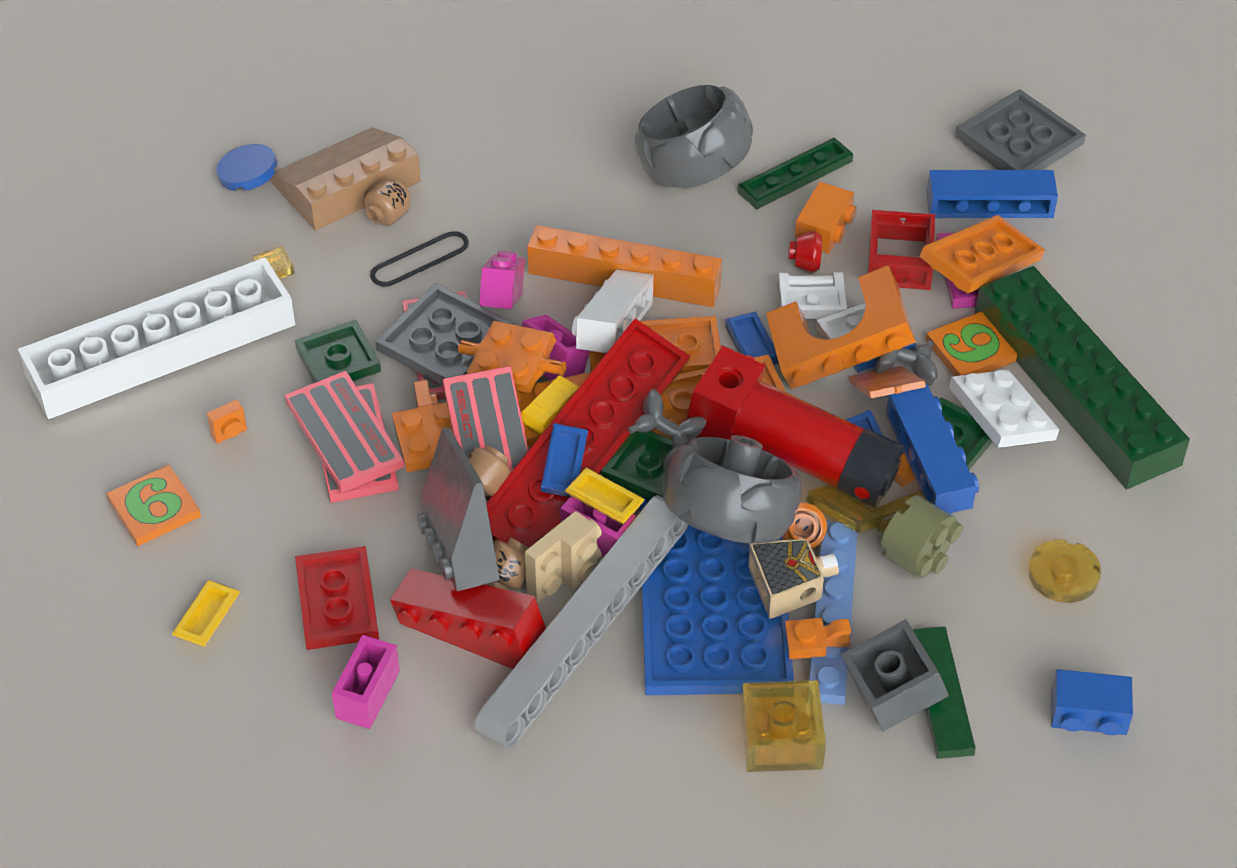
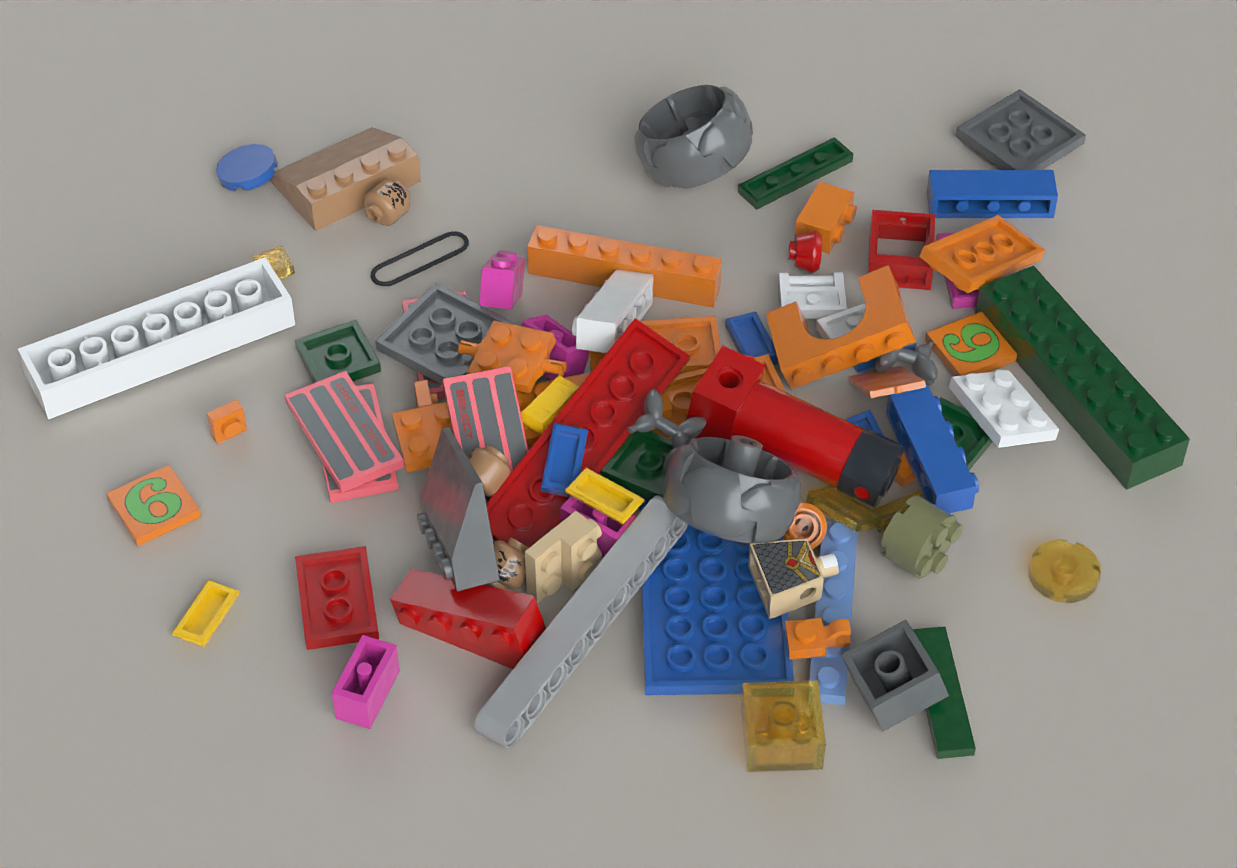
(1091, 702): blue brick -> none

